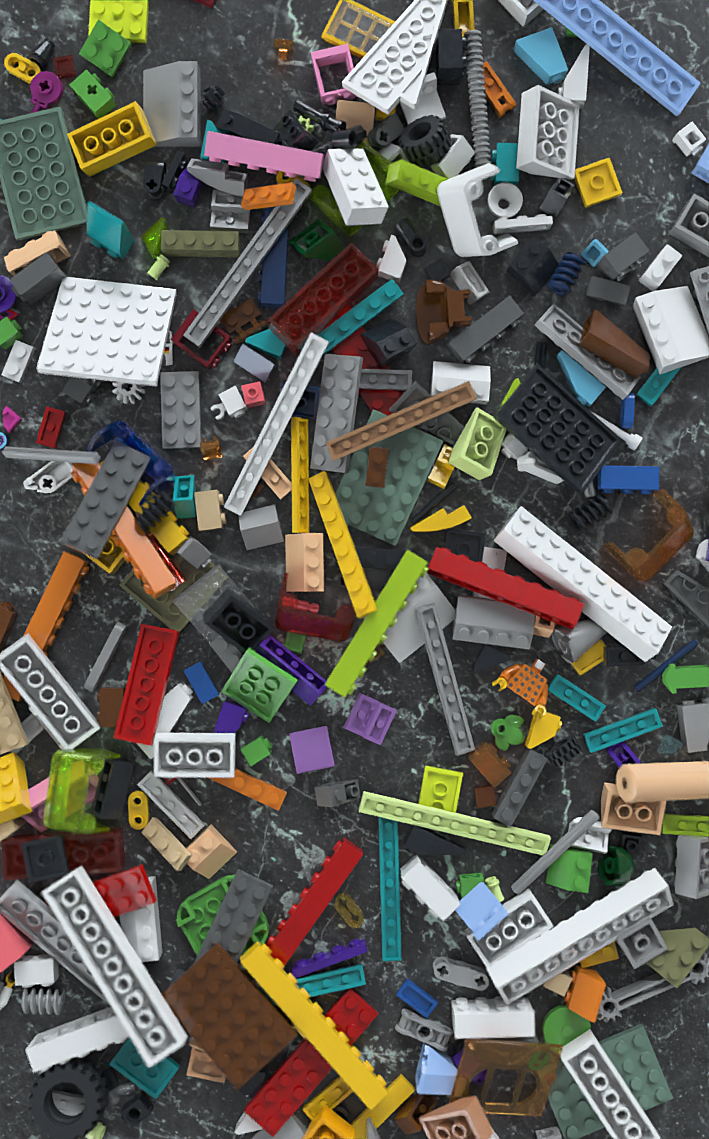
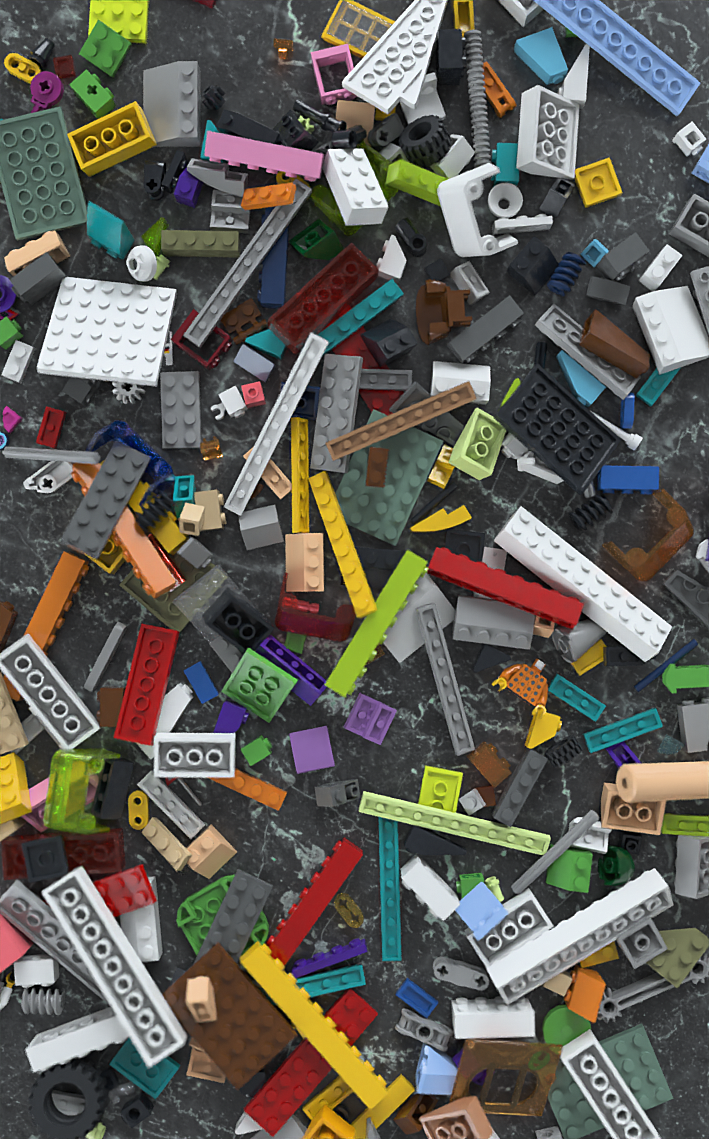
(146, 263): none -> white piece
(192, 519): none -> tan brick
(201, 999): none -> light nougat slope
(472, 802): none -> light grey plate
(510, 733): bright green plate -> none

